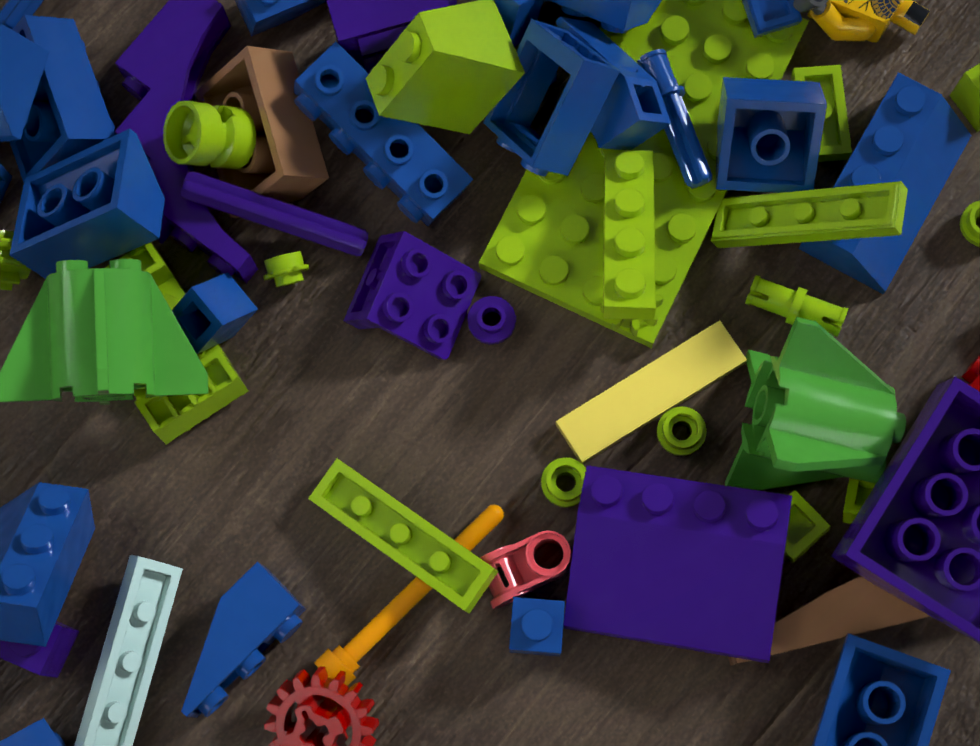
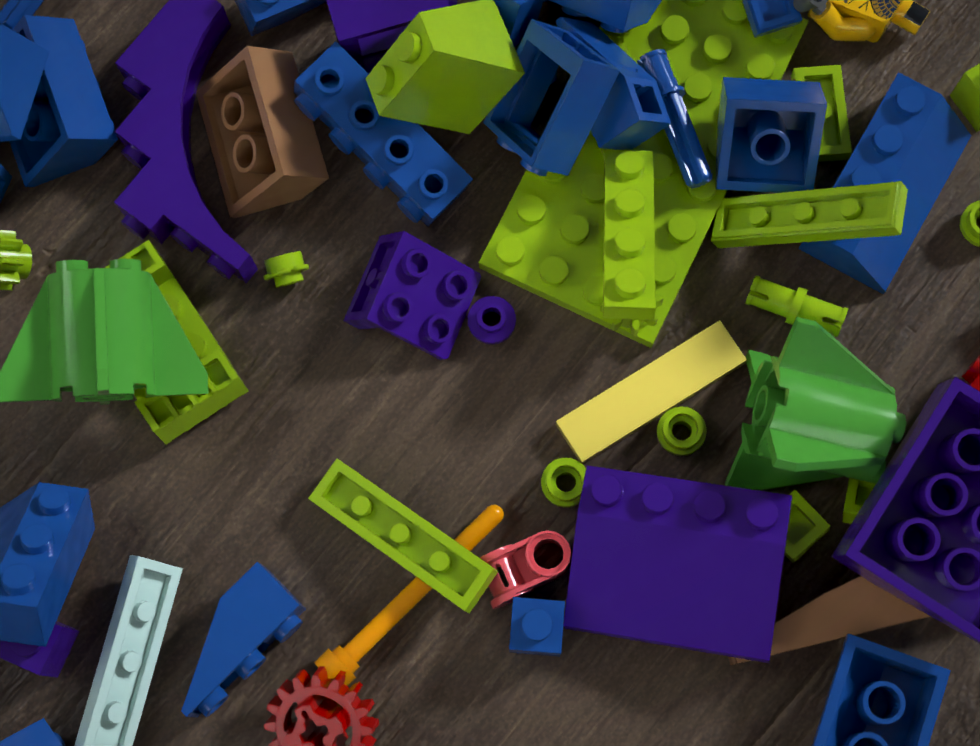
(89, 207): blue slope -> none
(209, 135): lime wheel -> none
(213, 312): blue brick -> none
(274, 213): dark purple axle -> none

